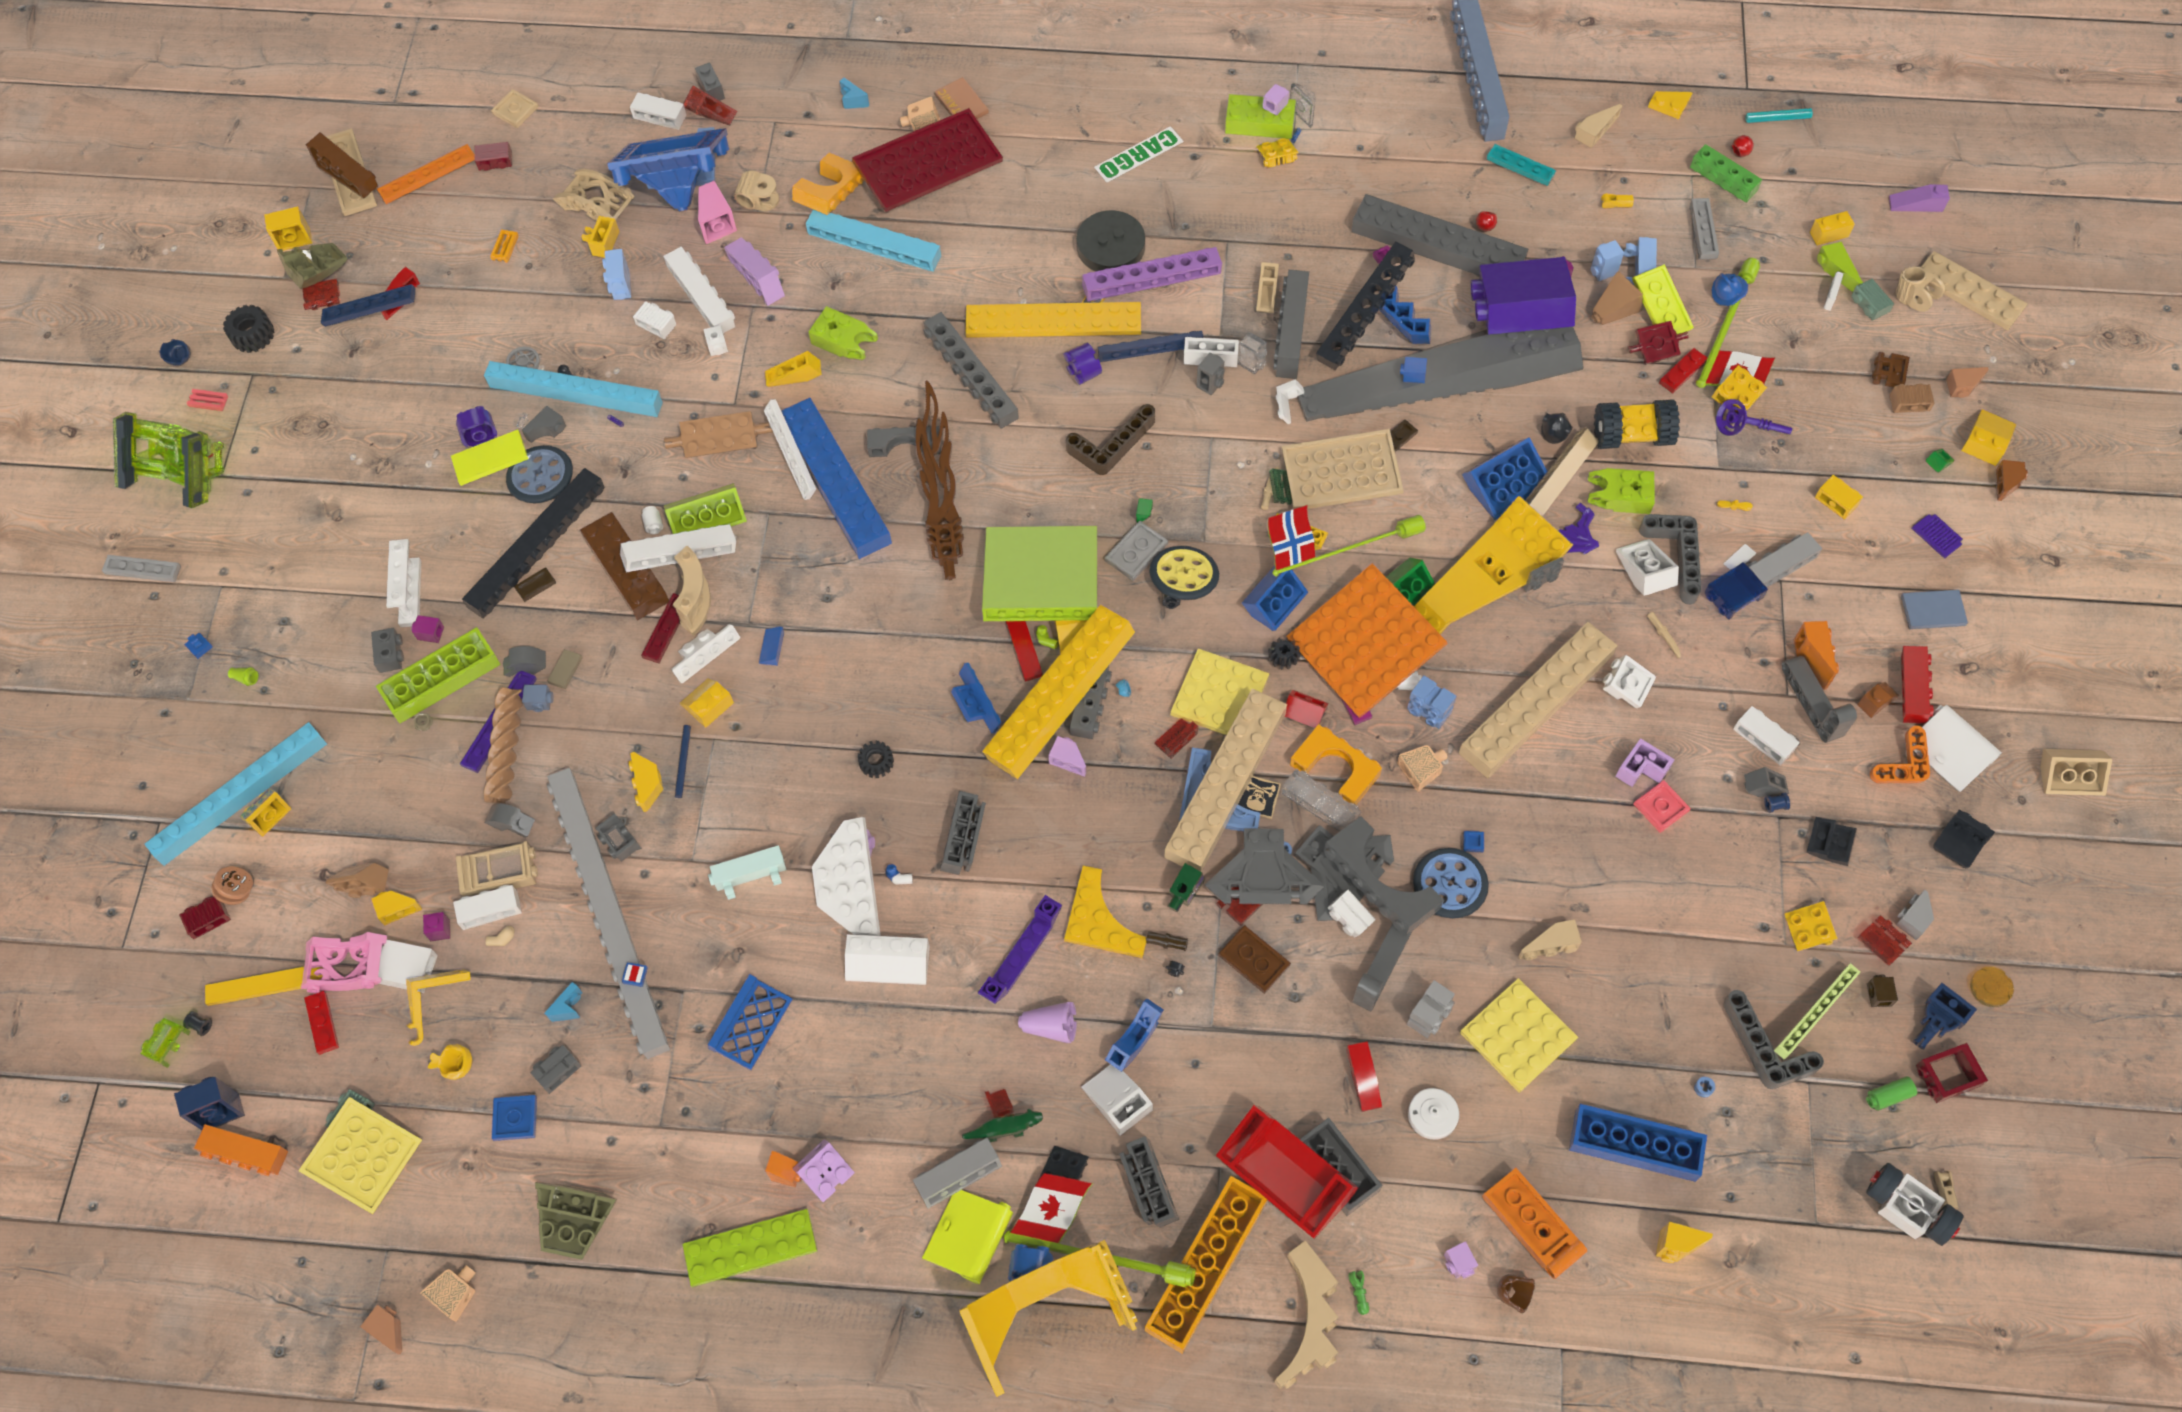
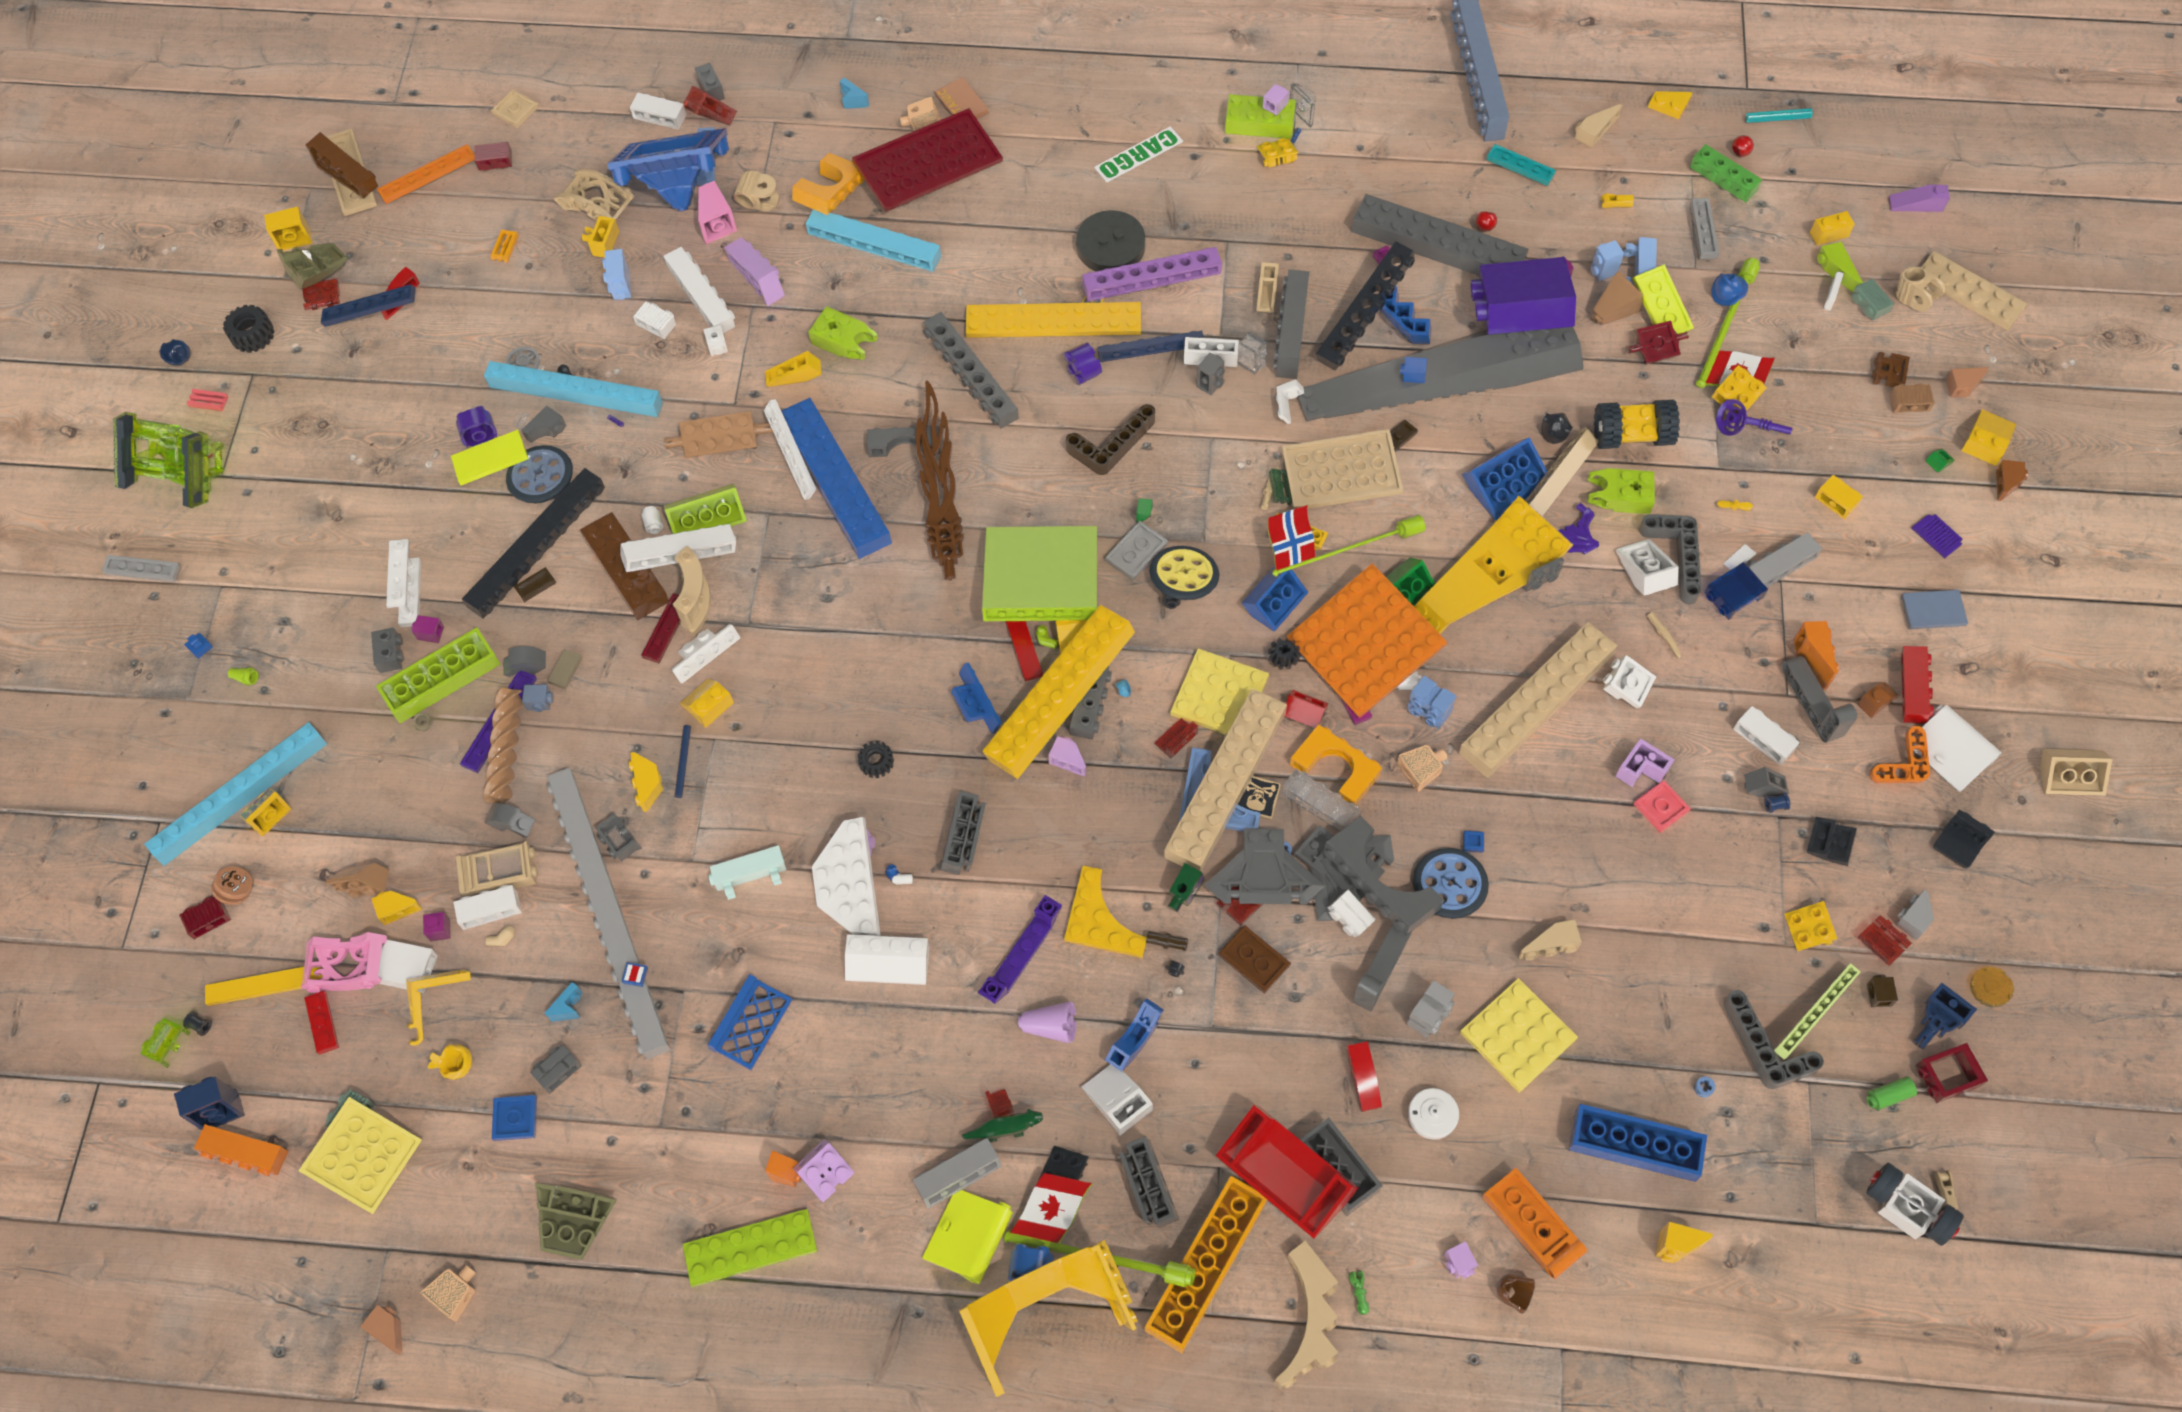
(771, 646): blue slope -> none
(1683, 370): red plate -> none

